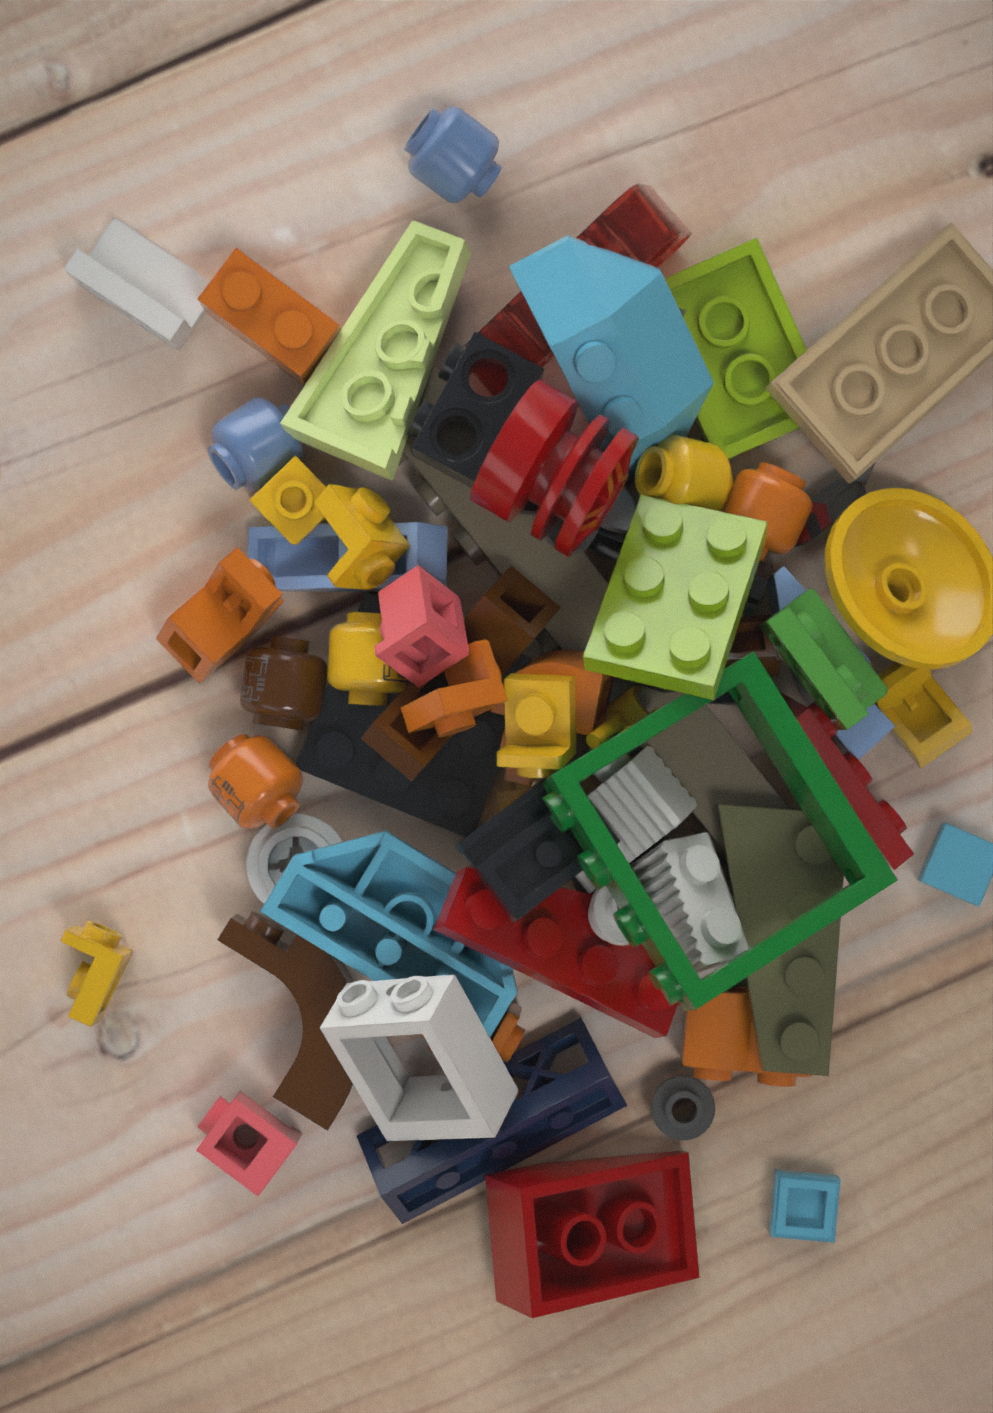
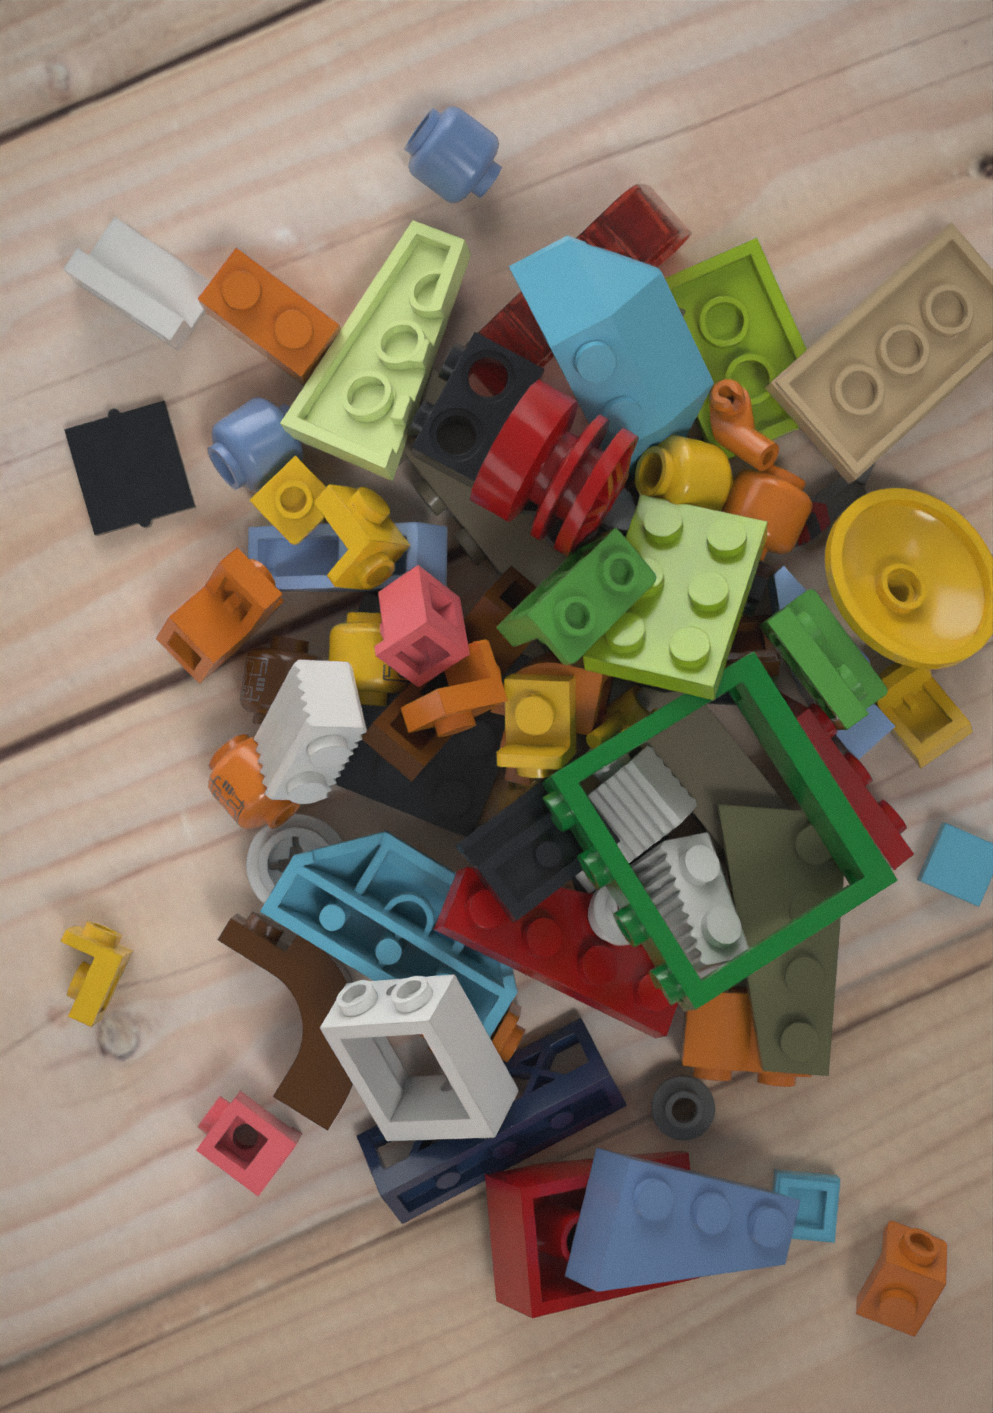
(130, 468): none -> black piece
(310, 731): none -> white brick
(581, 597): none -> bright green bracket
(671, 1224): none -> medium blue wedge
(735, 427): none -> orange arm
(904, 1279): none -> orange bracket

